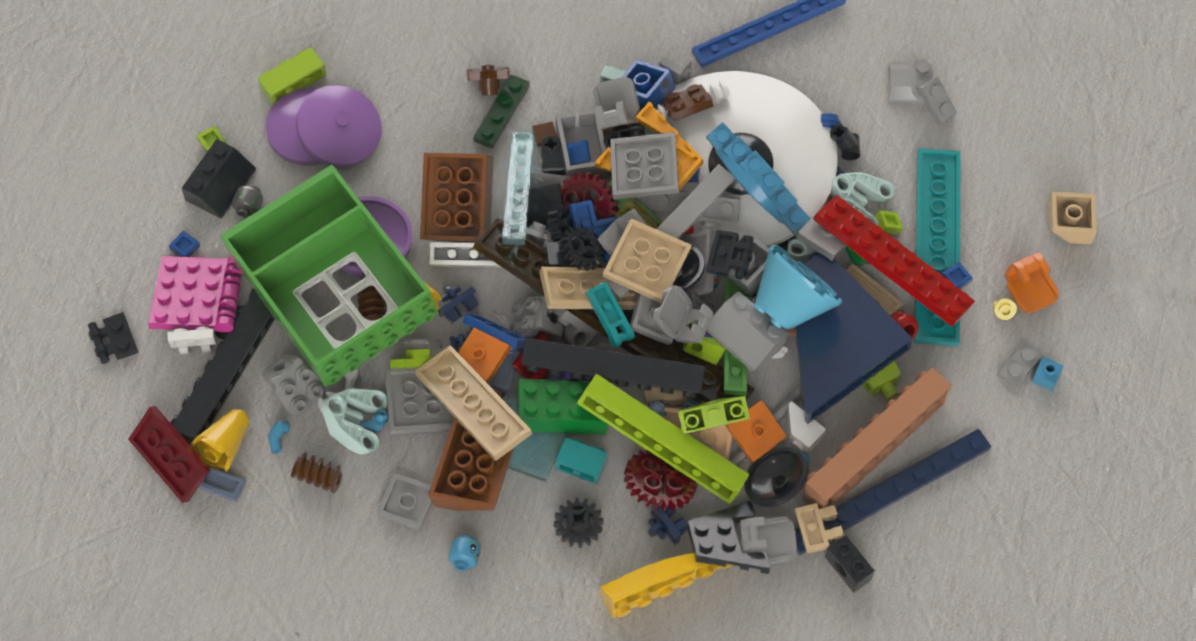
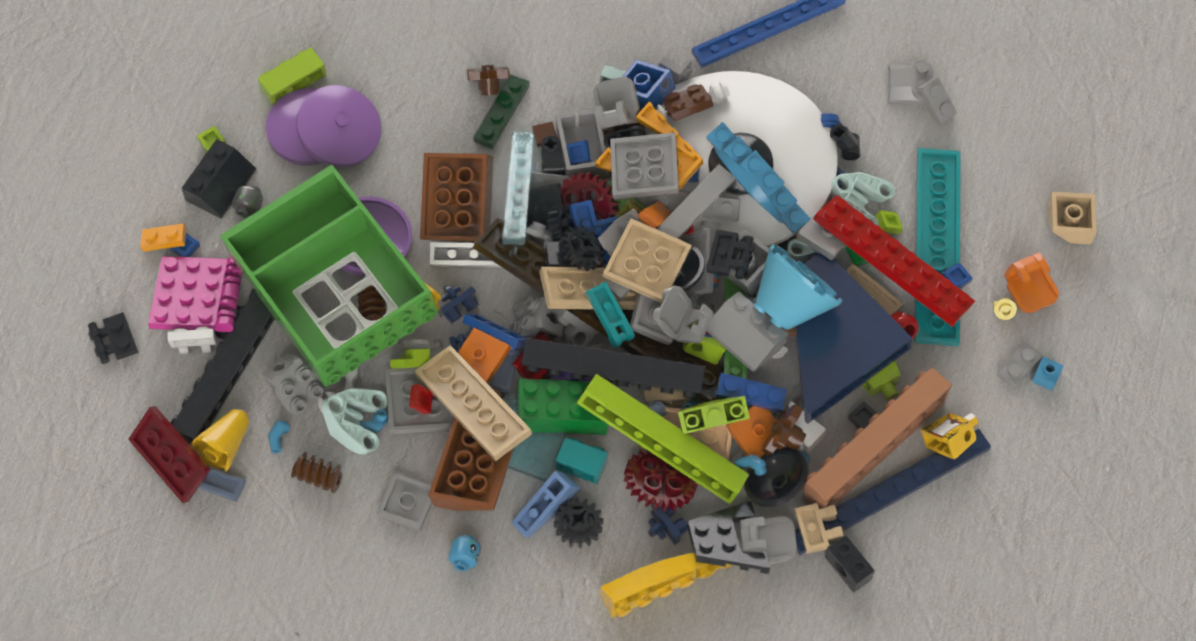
(163, 237): none -> light orange plate
(420, 399): none -> red plate
(545, 503): none -> medium blue slope
(654, 215): none -> orange tile
(753, 462): none -> dark azure arm
(755, 392): none -> blue plate
(785, 431): none -> reddish brown plant
(862, 415): none -> black plate
(950, 434): none -> yellow torso

